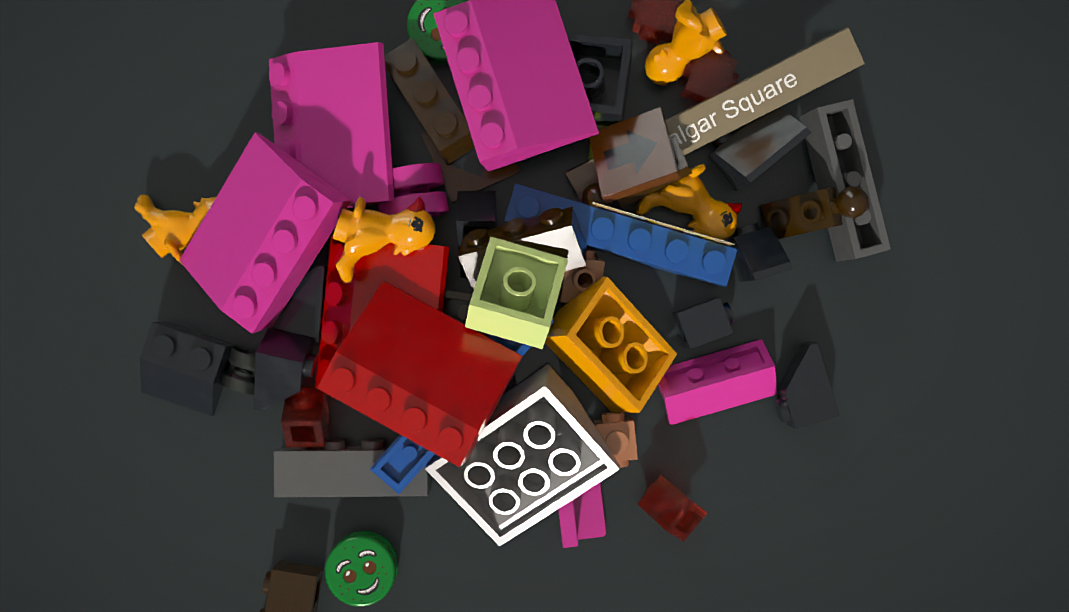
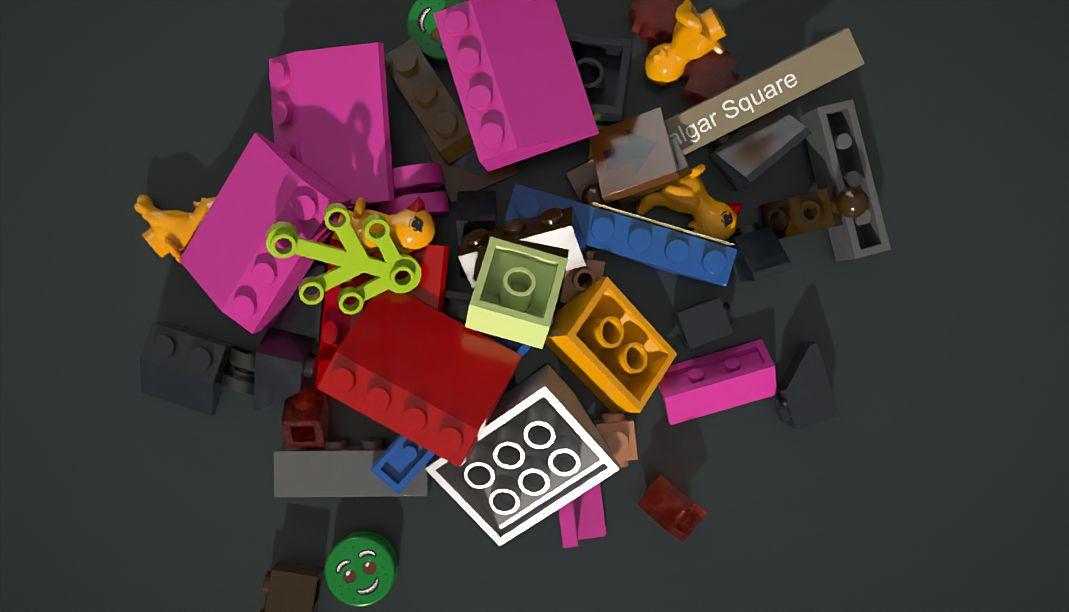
(350, 261): none -> lime plant

